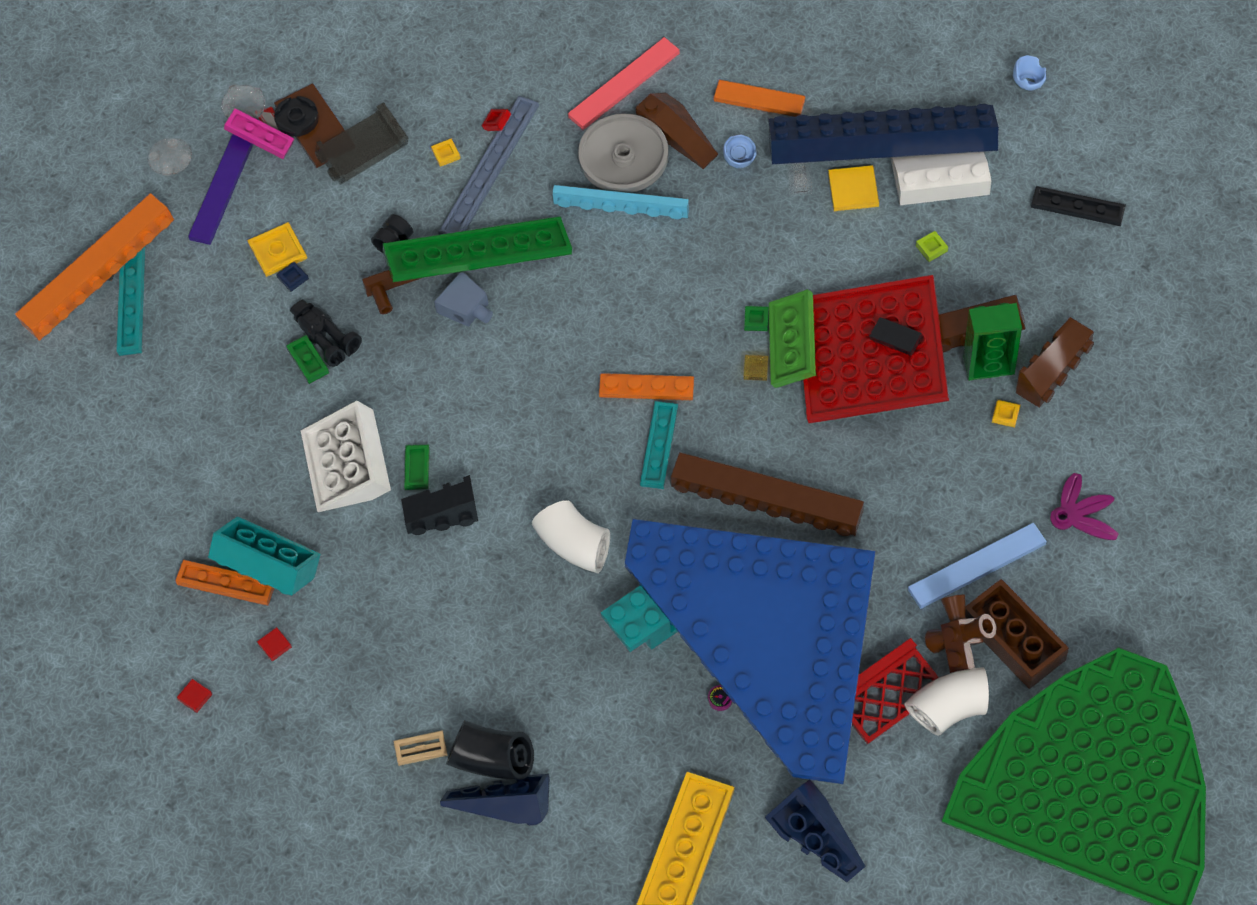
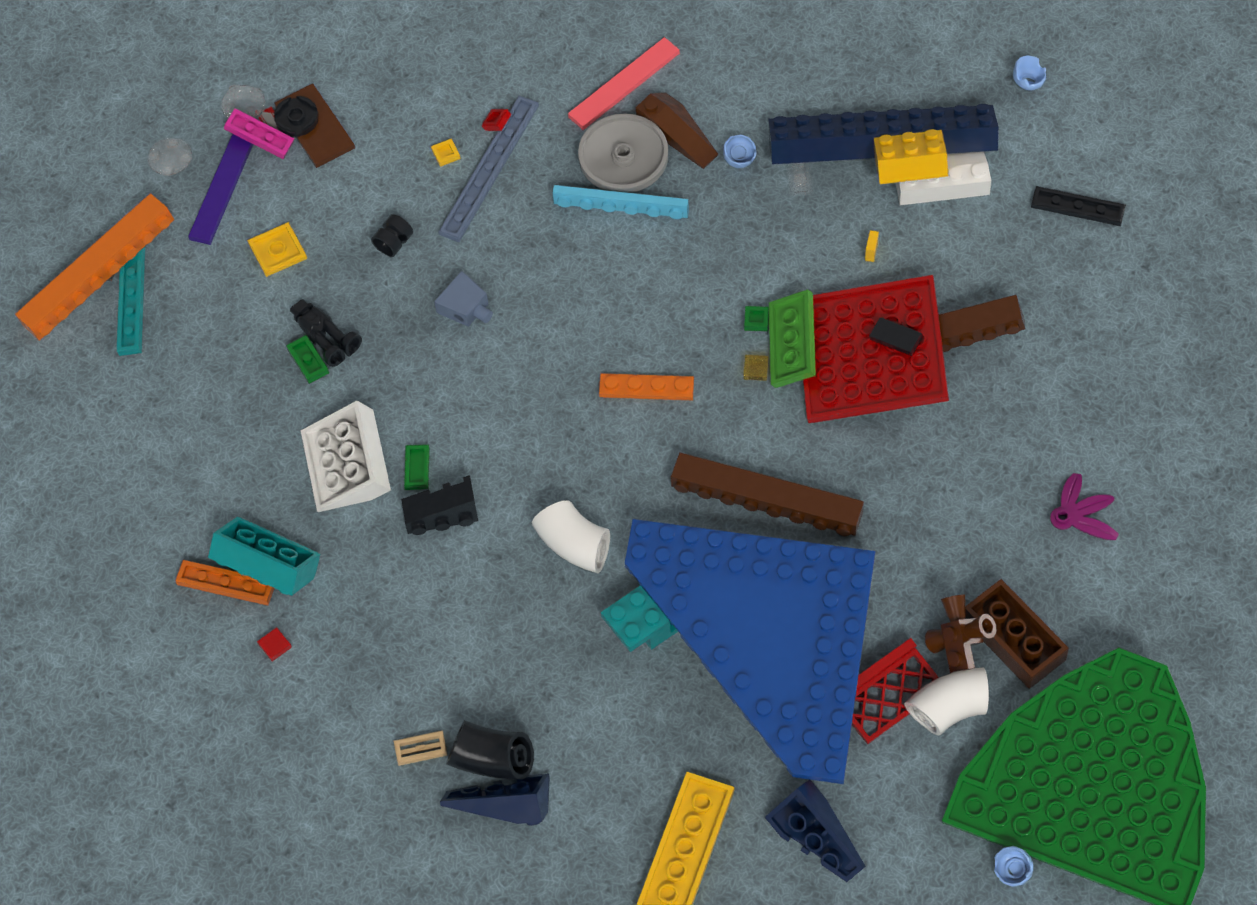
(194, 695): red tile -> none
(292, 276): dark blue tile -> none
(362, 145): clear smoke panel -> none
(378, 285): reddish brown piece -> none
(476, 249): green plate -> none
(659, 445): teal tile -> none
(719, 699): tile -> none
(759, 98): orange tile -> none
(853, 188): yellow tile -> none
(871, 247): none -> yellow tile
(910, 156): none -> yellow piece
(931, 246): lime plate -> none
(976, 565): light blue tile -> none
(992, 341): green brick -> none
(1005, 413): yellow tile -> none
(1017, 861): none -> light blue hair
(1054, 362): reddish brown wedge -> none

